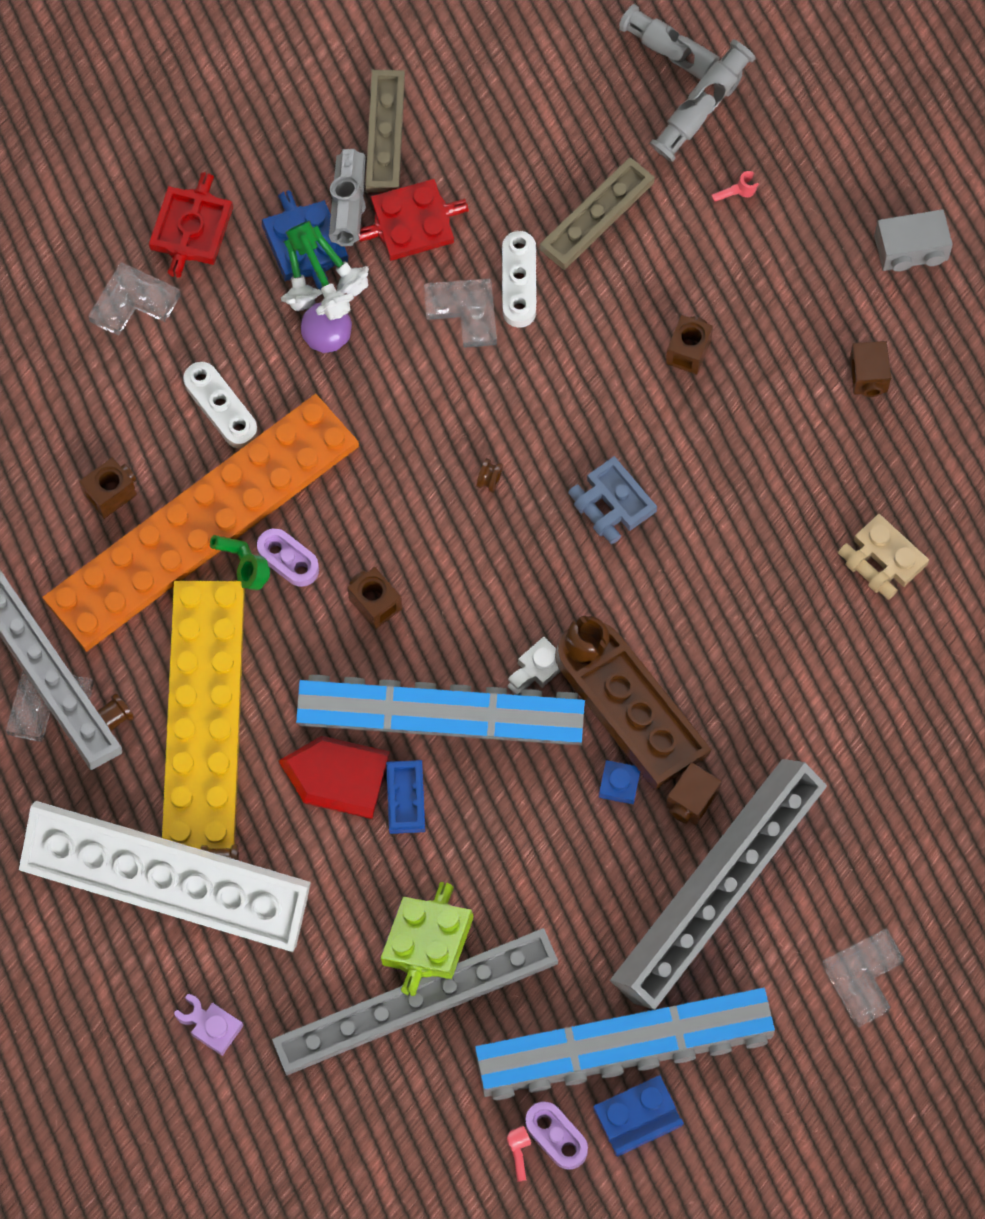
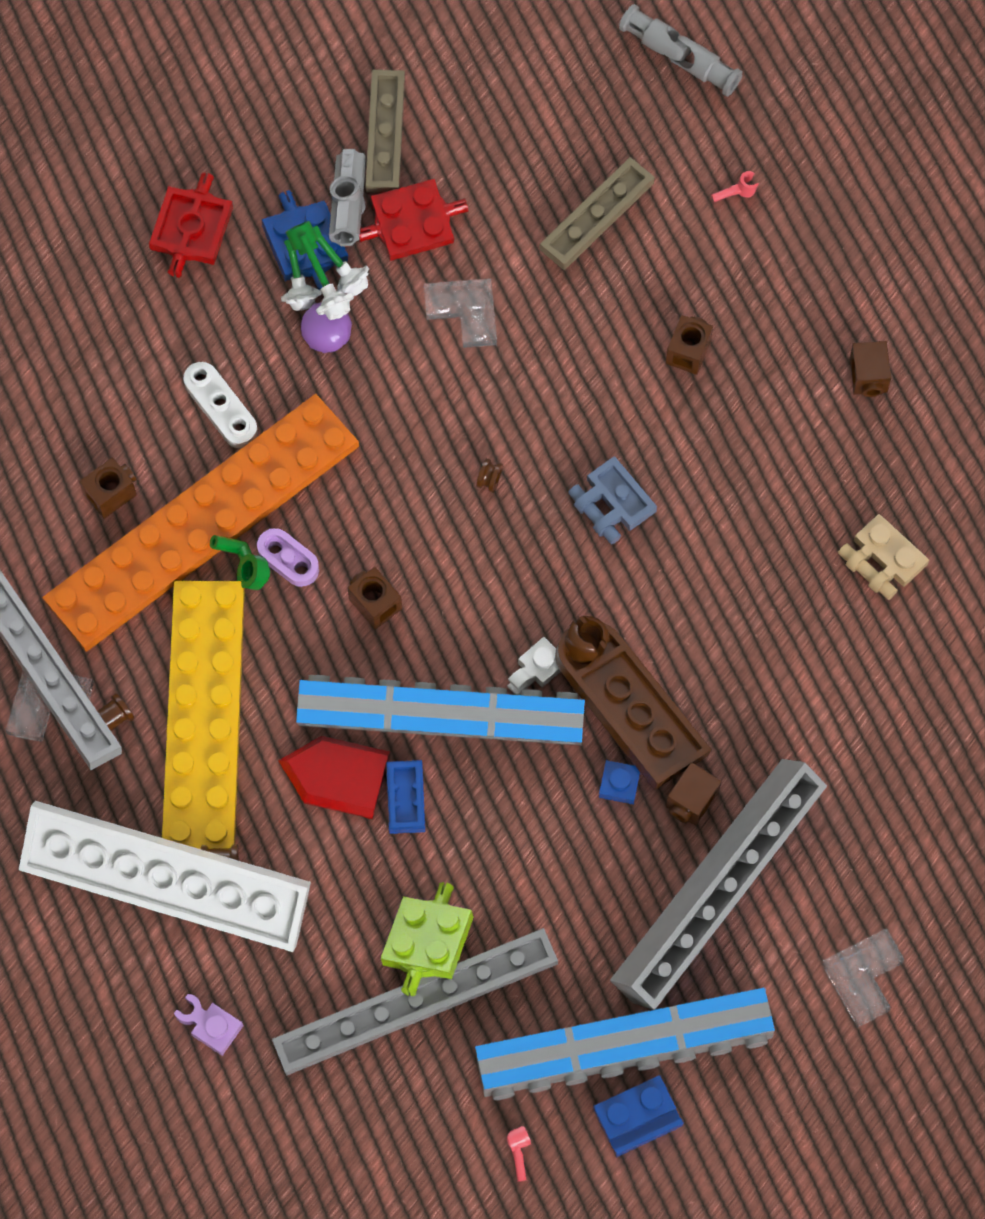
(129, 291): clear plate -> none
(523, 289): white plate -> none
(557, 1136): lavender plate -> none
(693, 112): light grey piece -> none
(913, 240): light grey brick -> none

